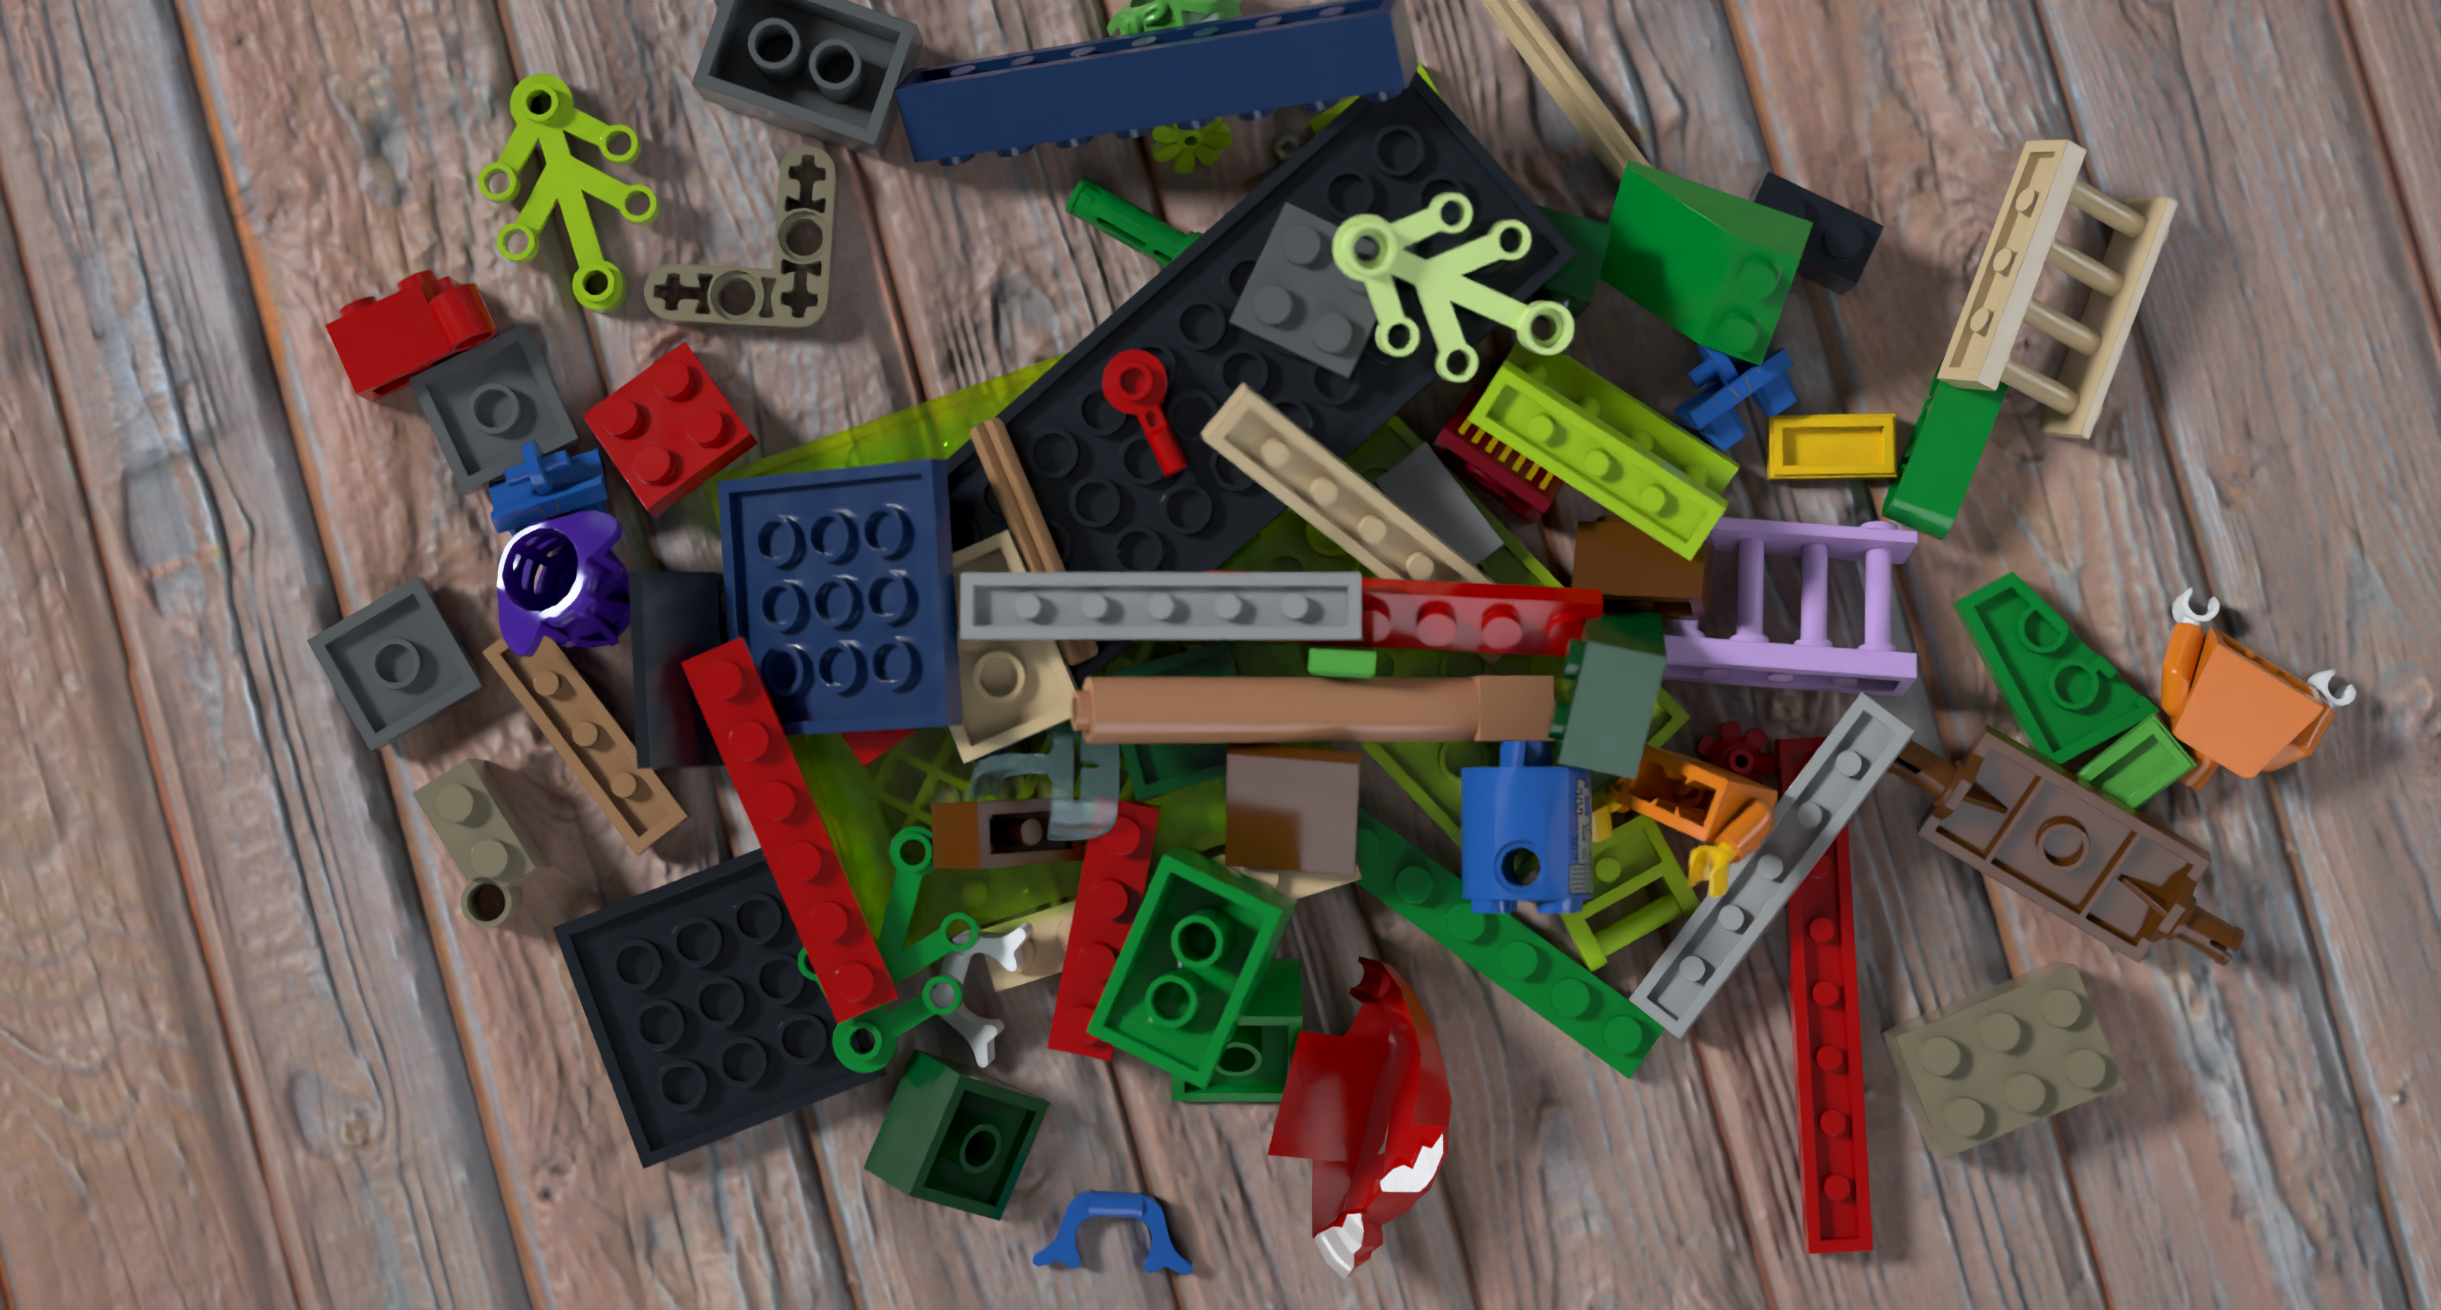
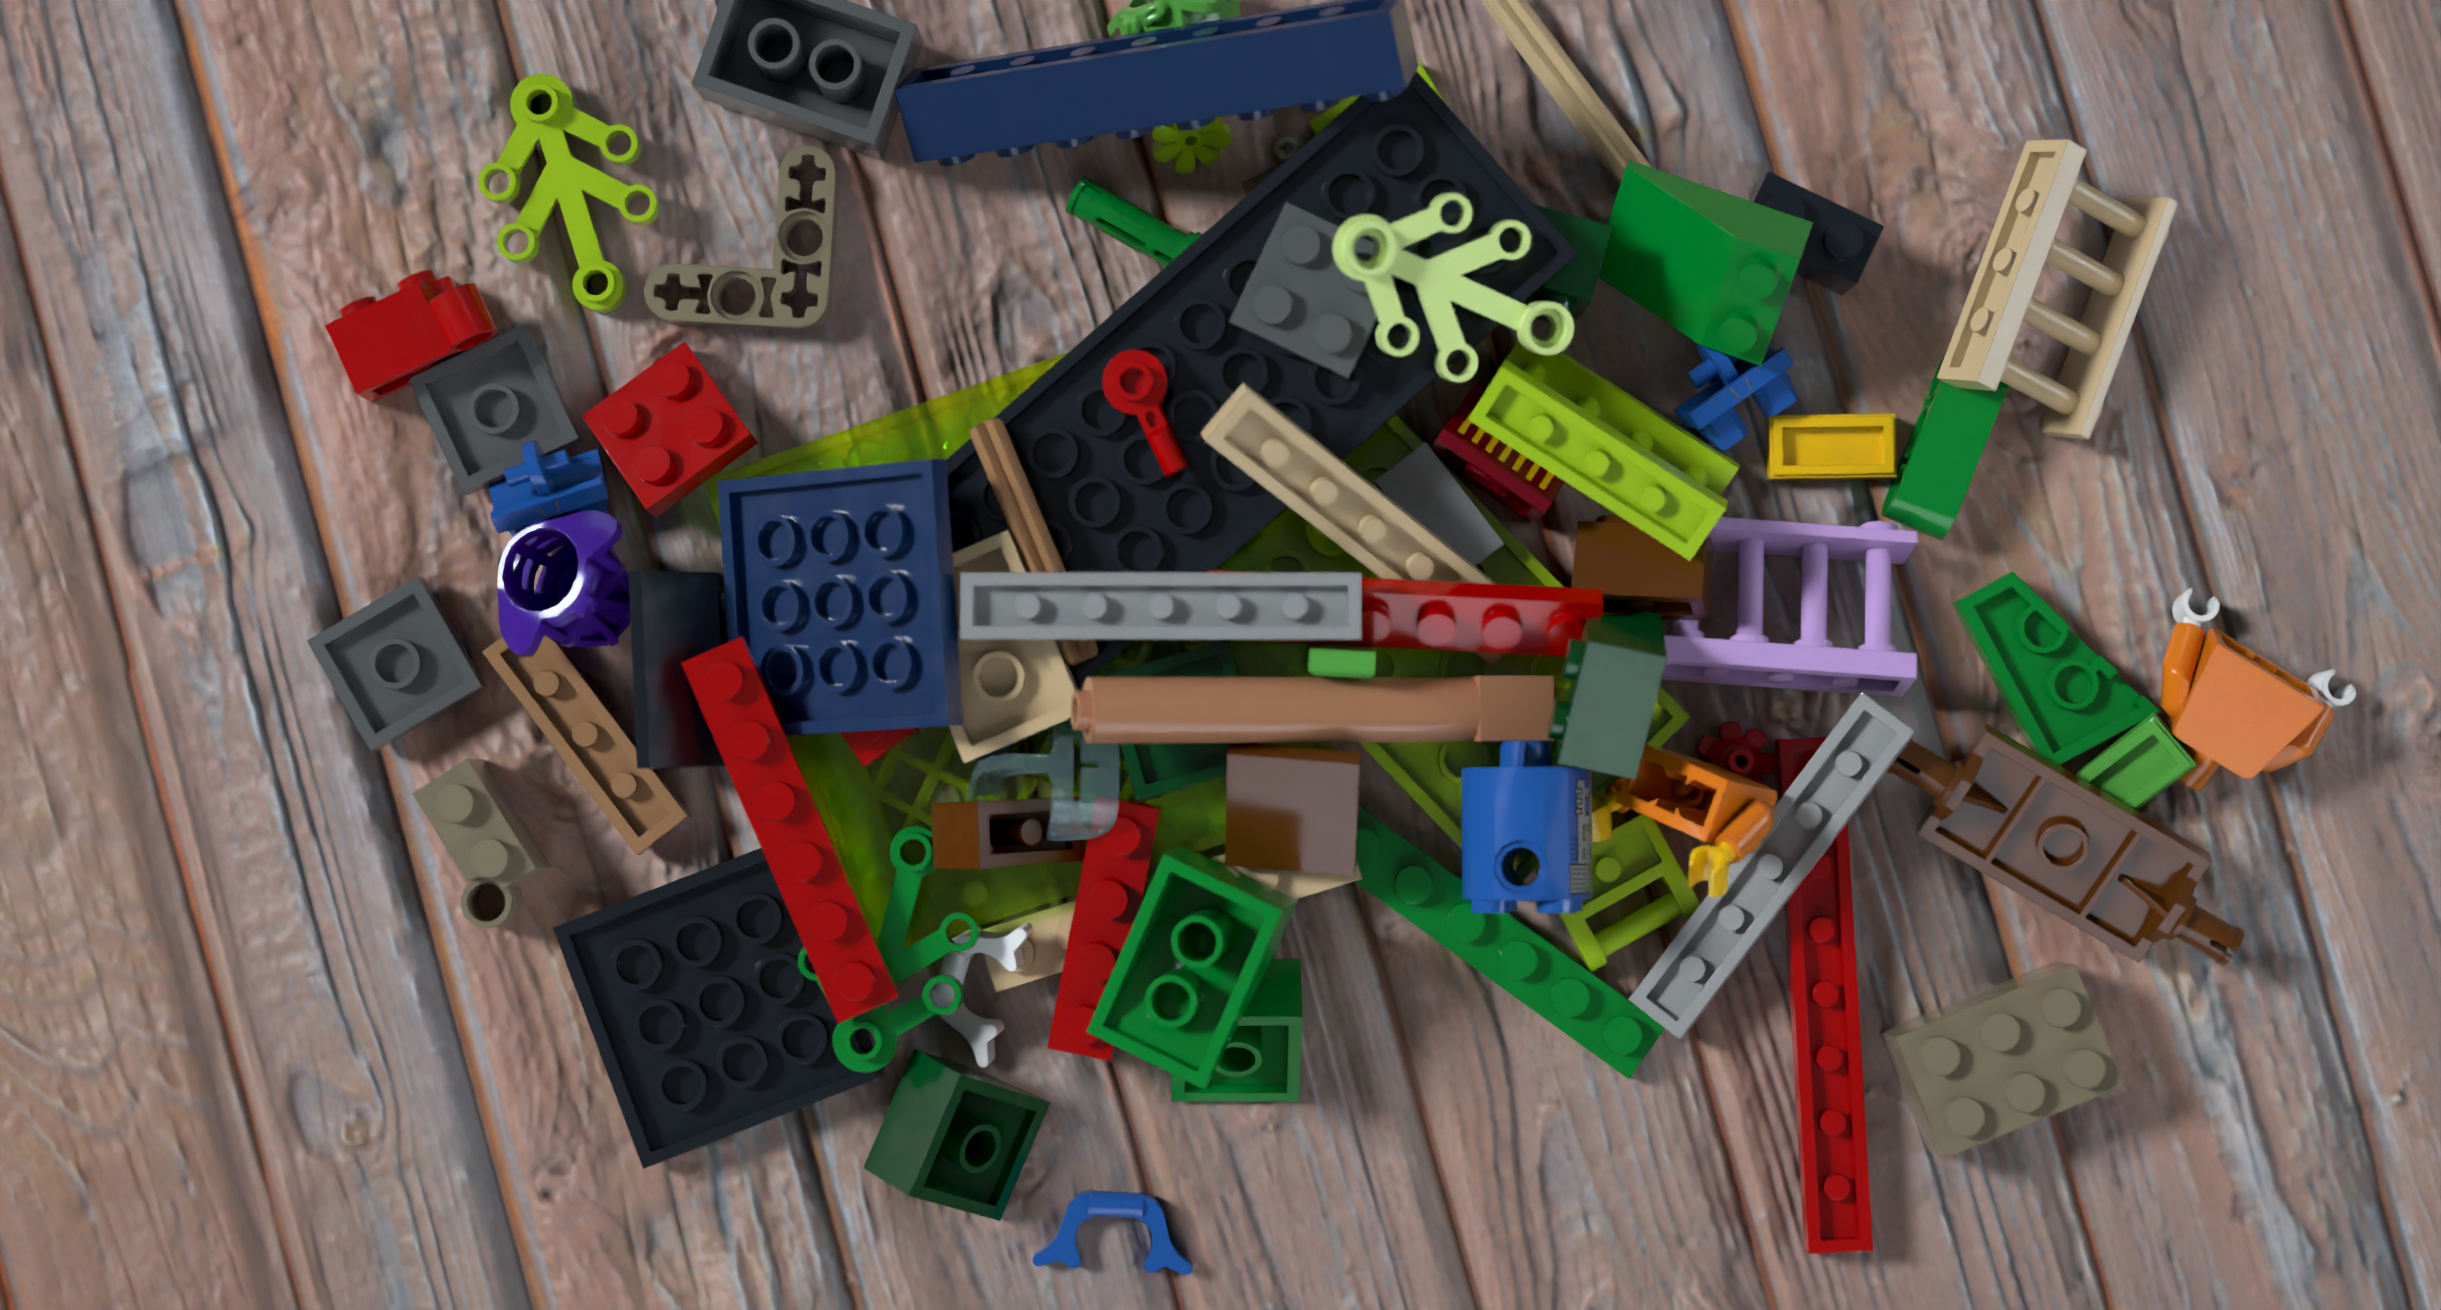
(1339, 1113): red animal -> none

